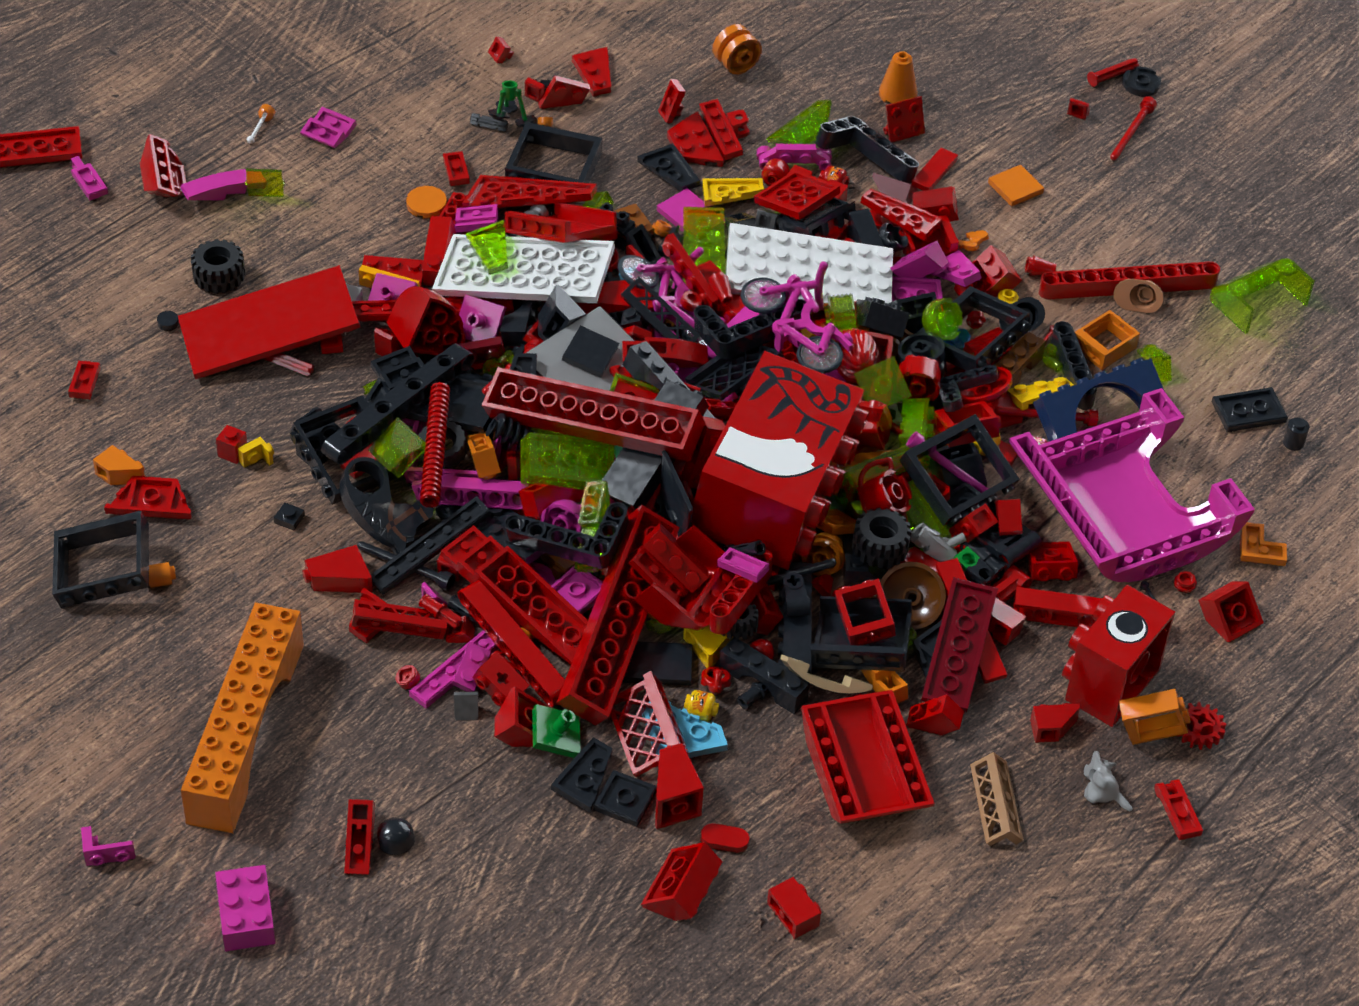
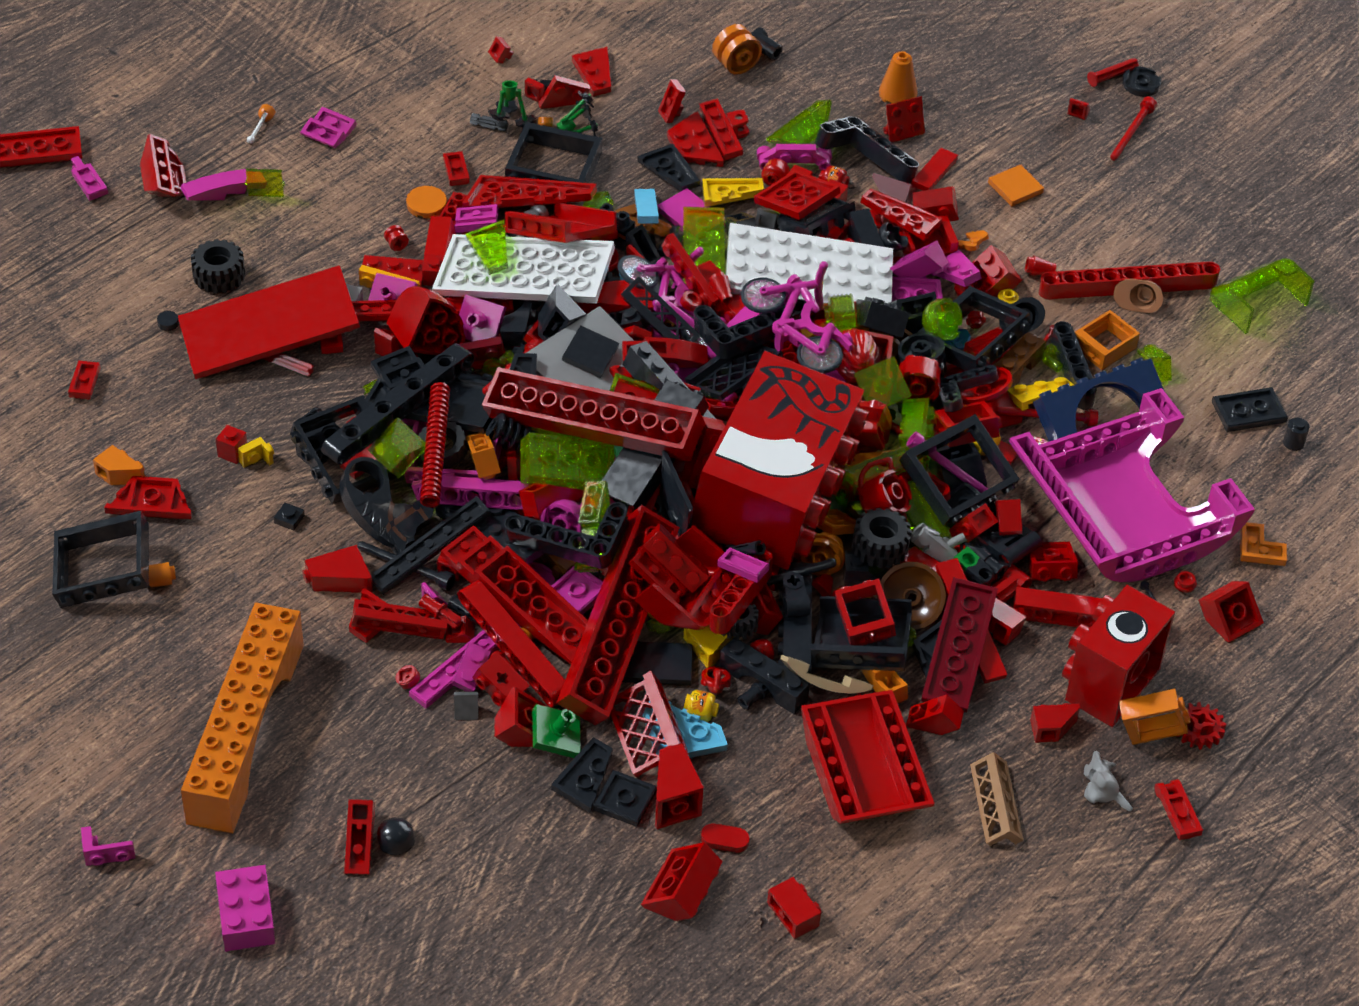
(396, 237): none -> red wheel
(583, 108): none -> plant
(646, 206): none -> medium azure tile
(769, 47): none -> black piece

